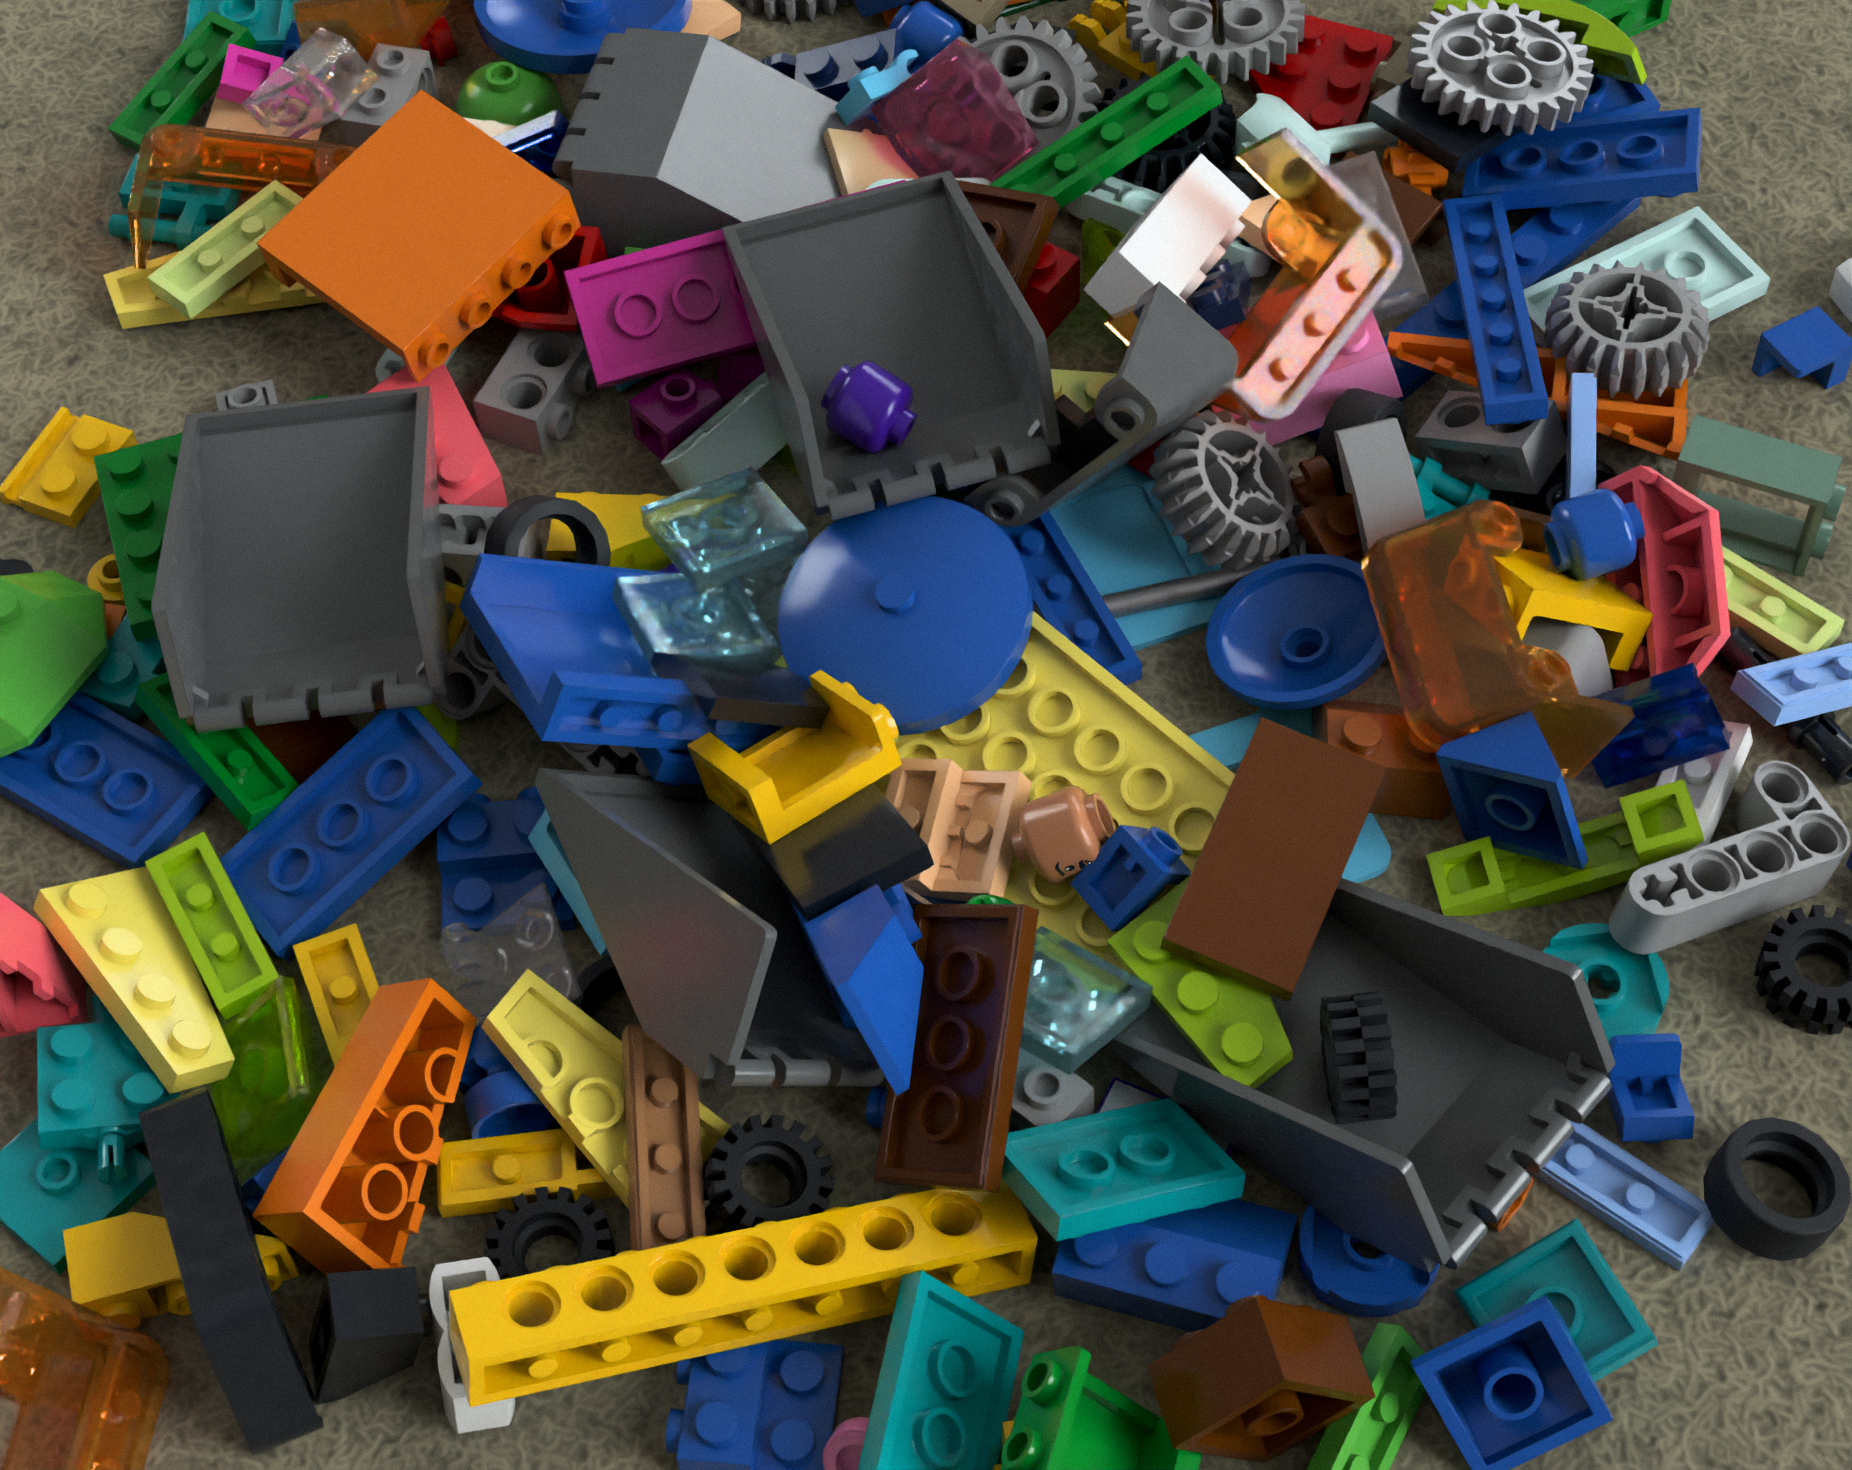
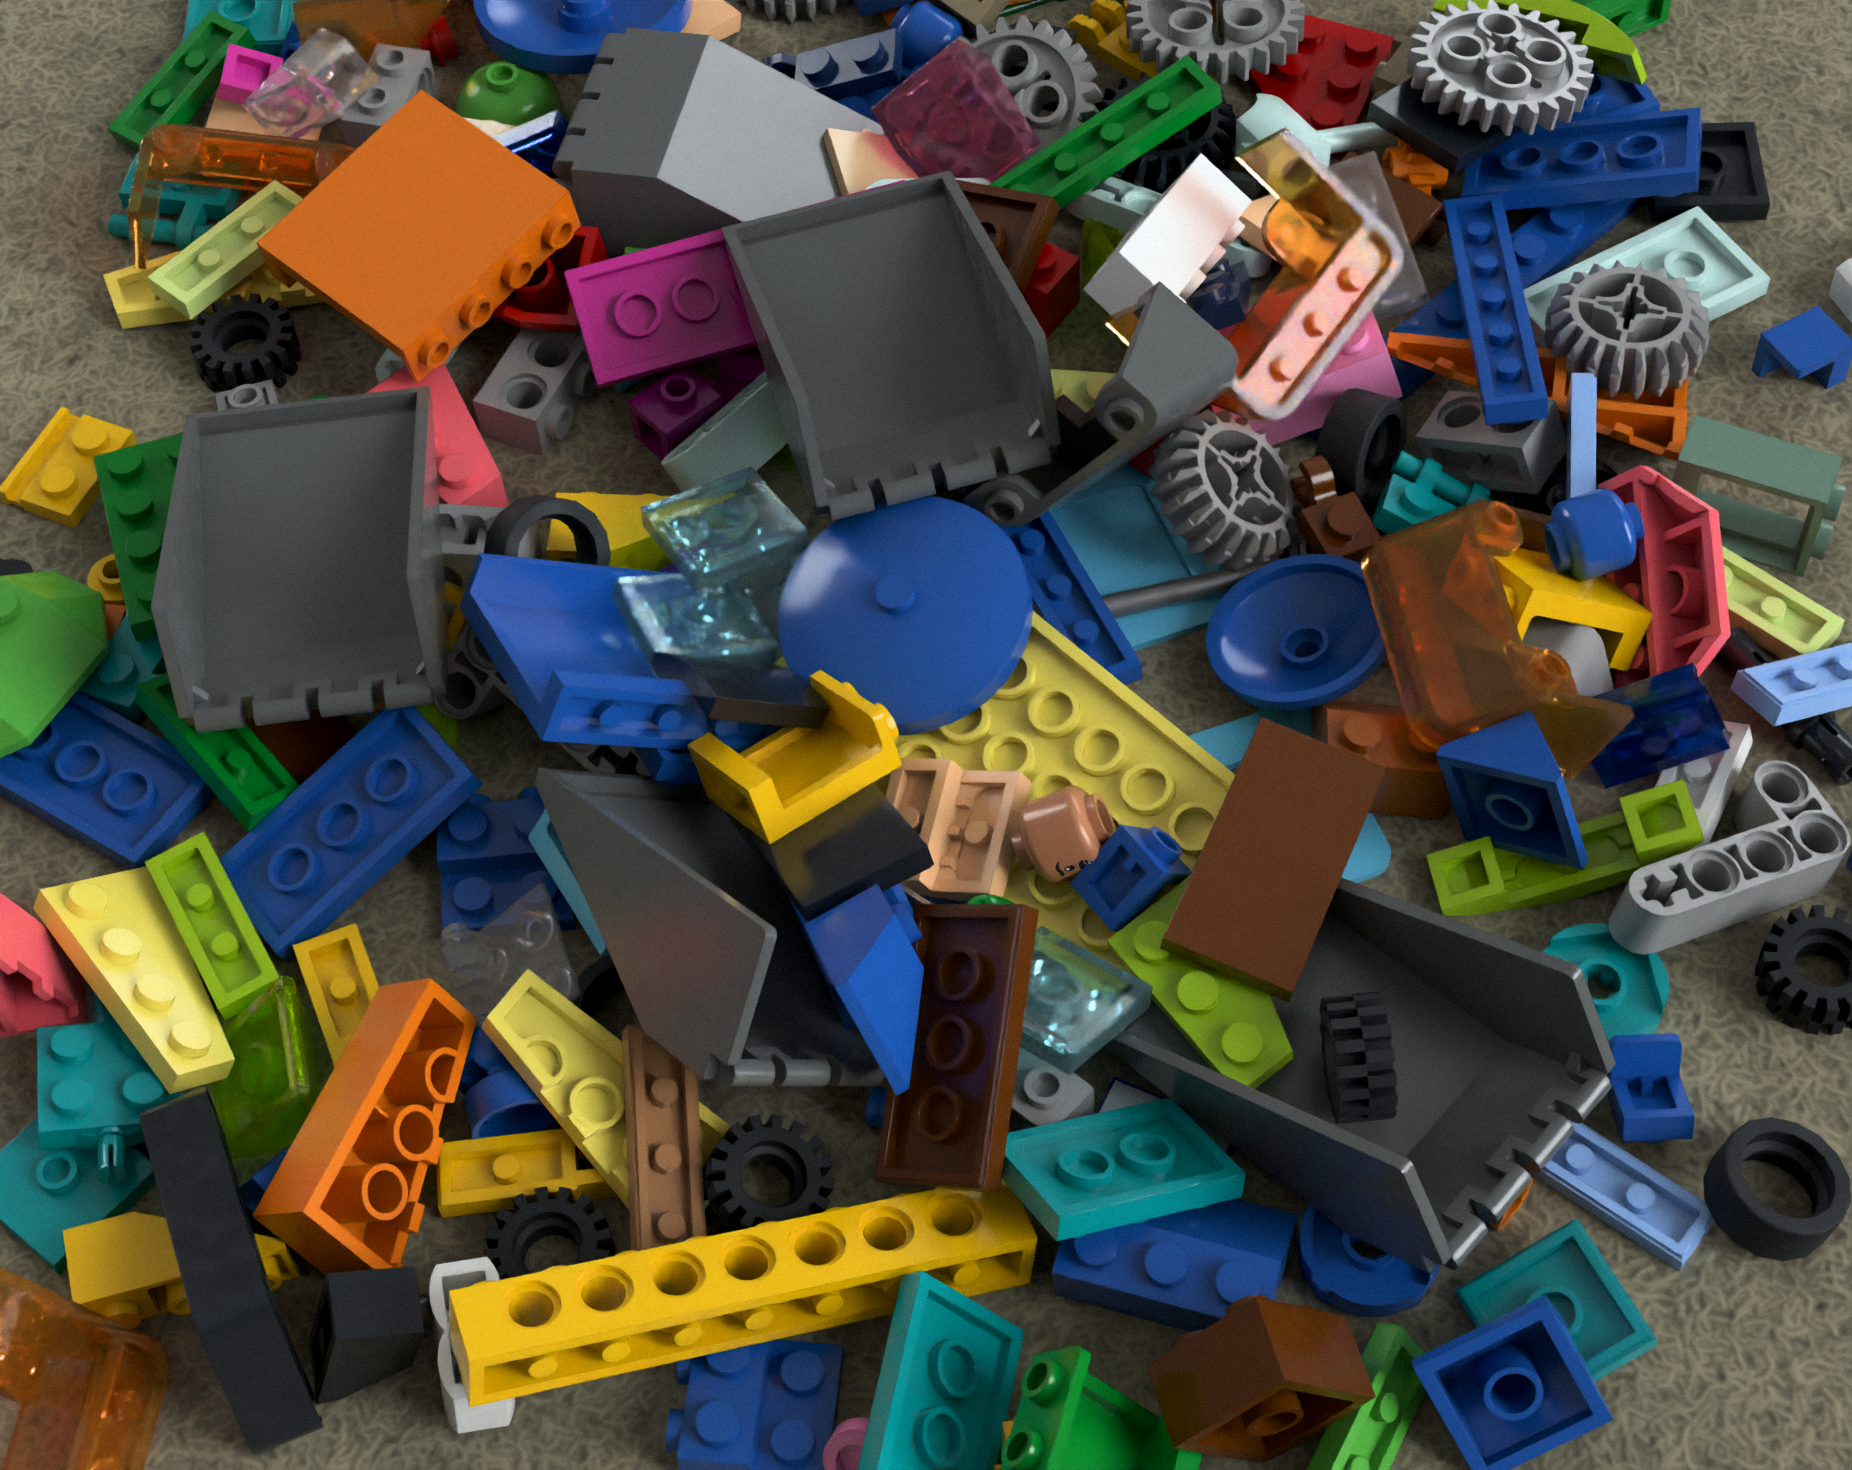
(238, 323): none -> black tyre
(869, 407): dark purple head -> none
(871, 86): medium azure plate -> none
(1379, 478): light grey slope -> none
(1729, 178): none -> black plate

